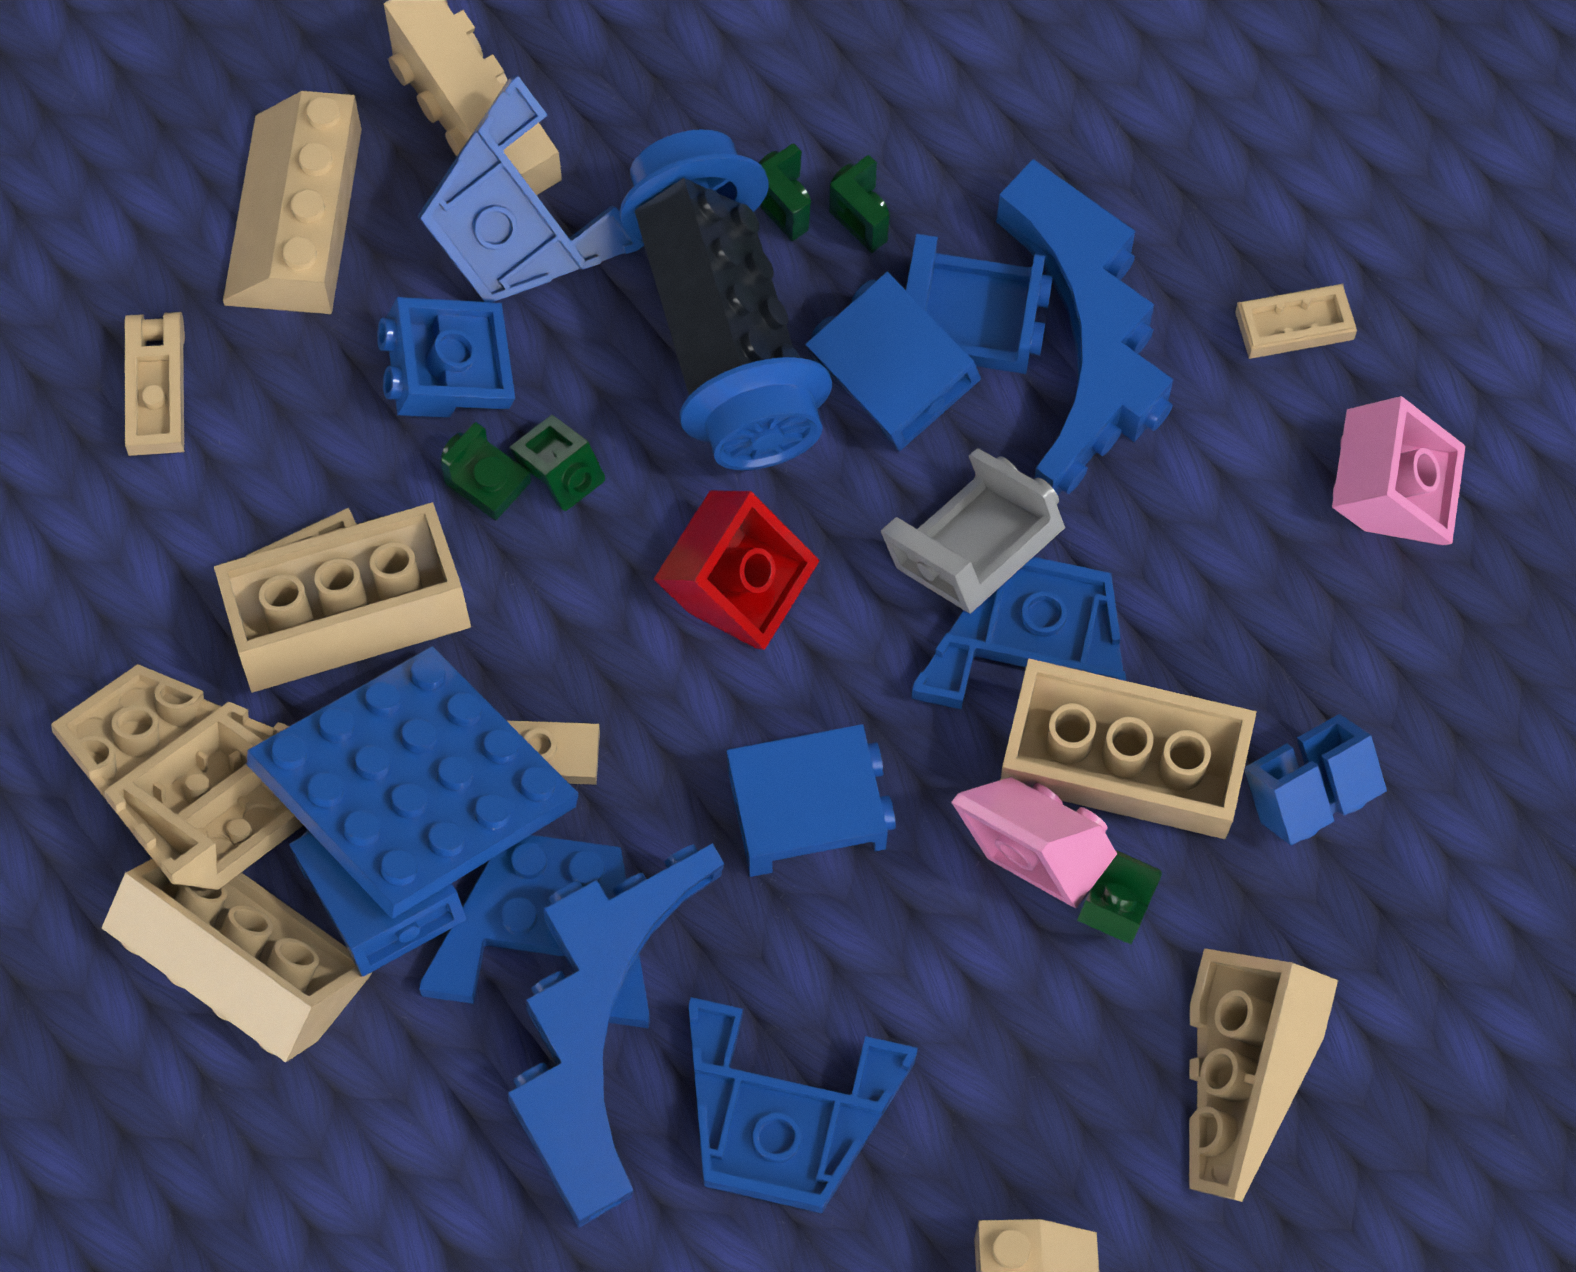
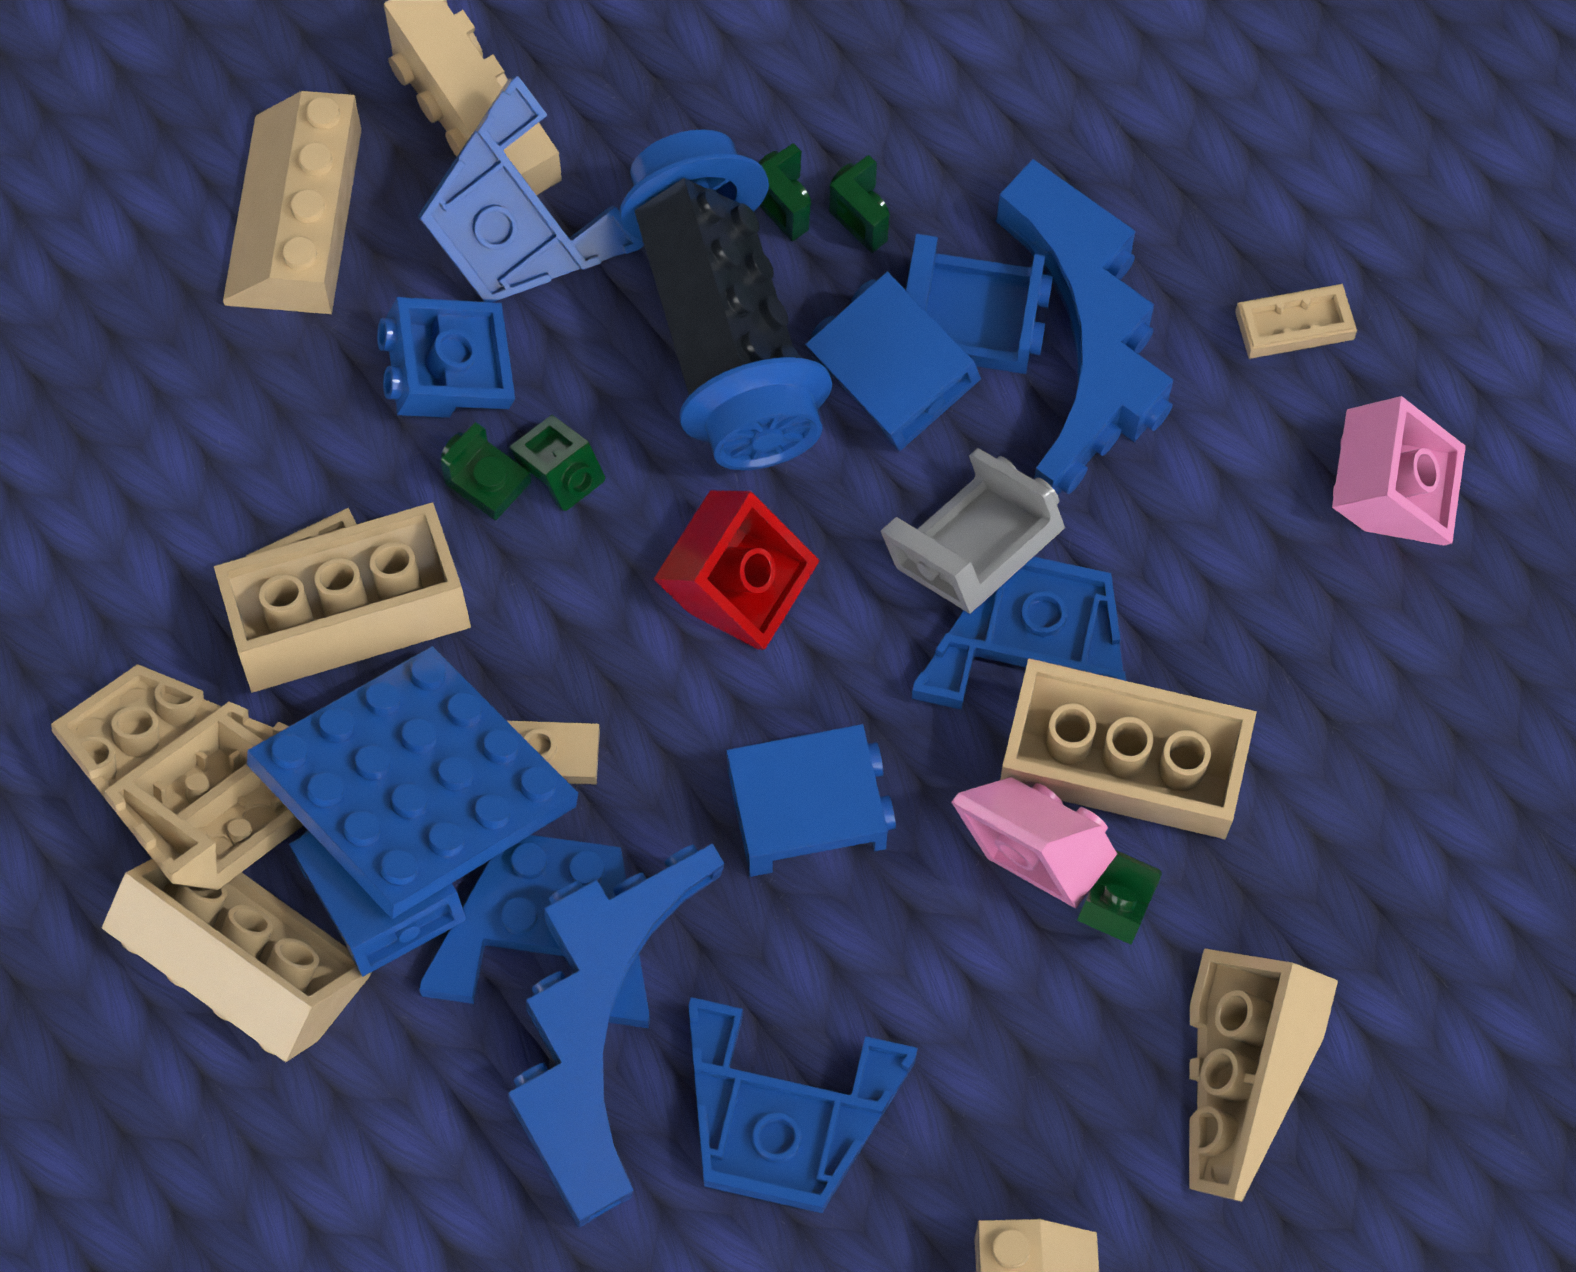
(154, 385): tan plate -> none
(1337, 776): blue piece -> none

